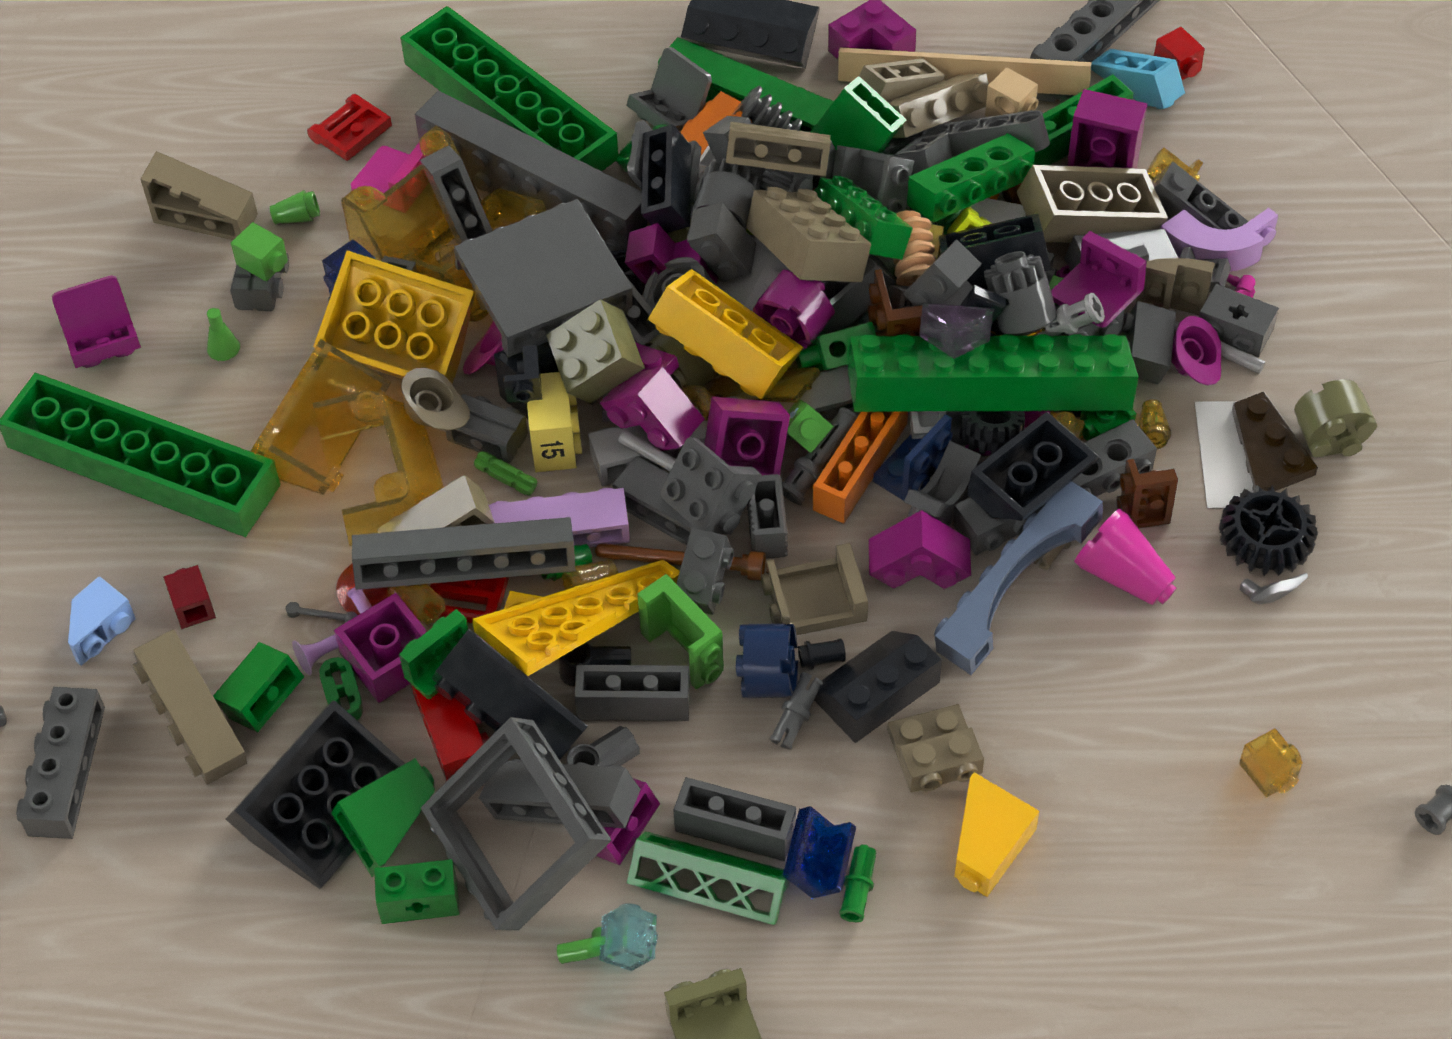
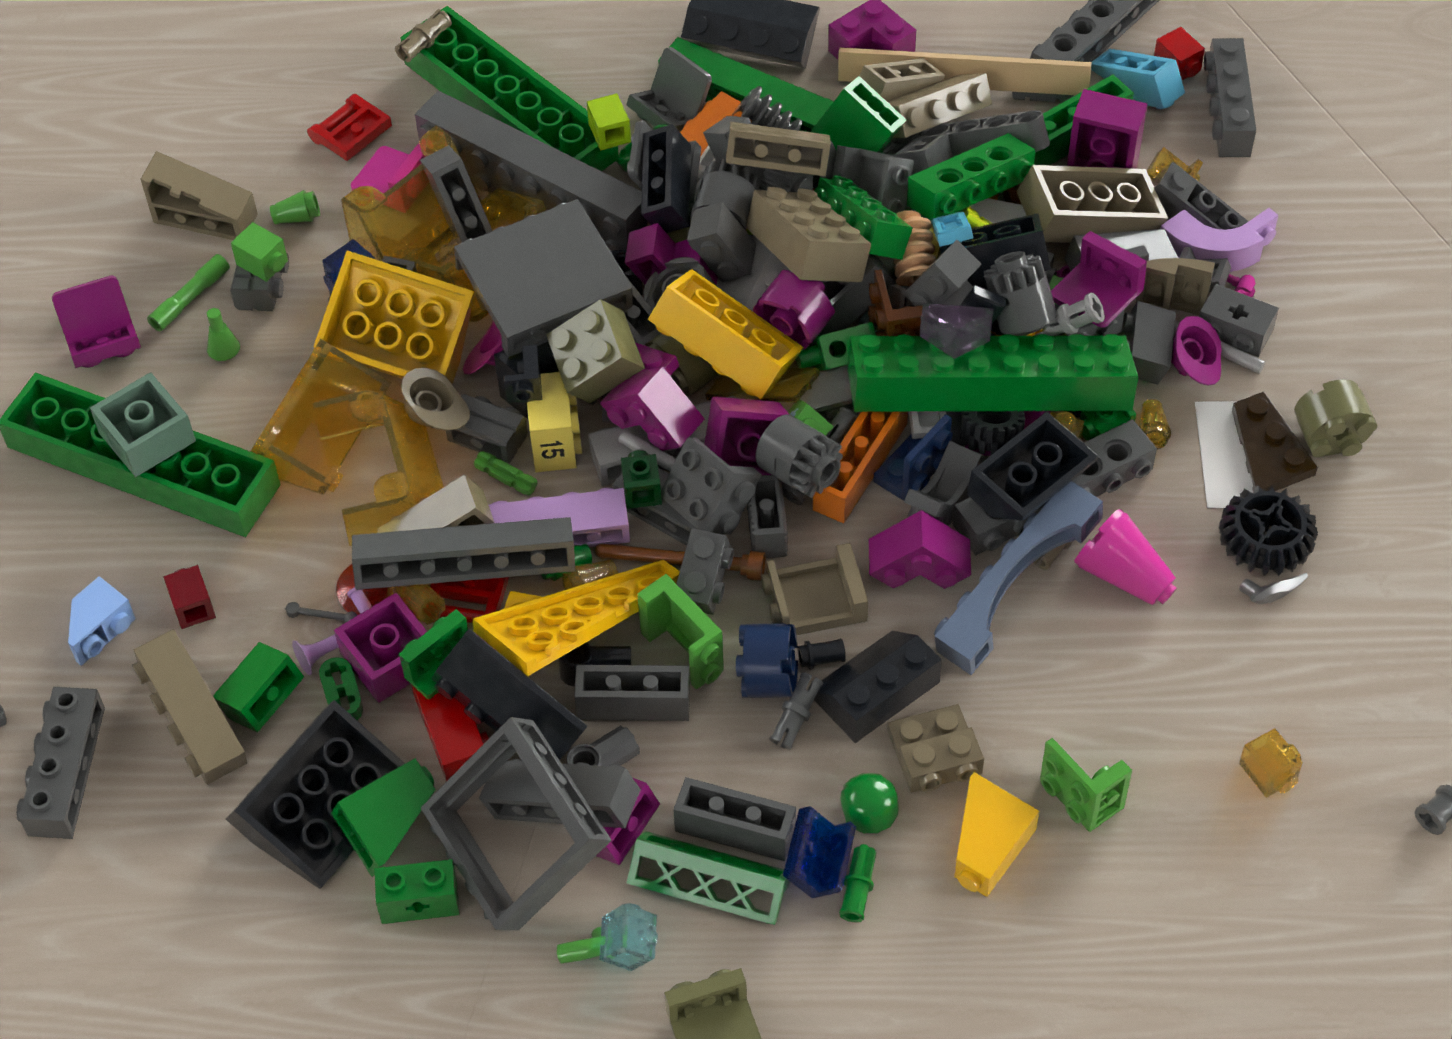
(143, 424): none -> sand green brick
(173, 306): none -> bright green piece
(423, 35): none -> dark tan pin
(608, 121): none -> lime brick
(639, 474): none -> dark green brick
(699, 397): clear yellow arm -> none
(799, 455): none -> dark grey gear
(869, 802): none -> green hair
(951, 228): none -> medium azure plate
(1010, 94): tan brick -> none
(1085, 799): none -> bright green bracket
(1147, 496): reddish brown bracket -> none
(1230, 97): none -> dark grey brick

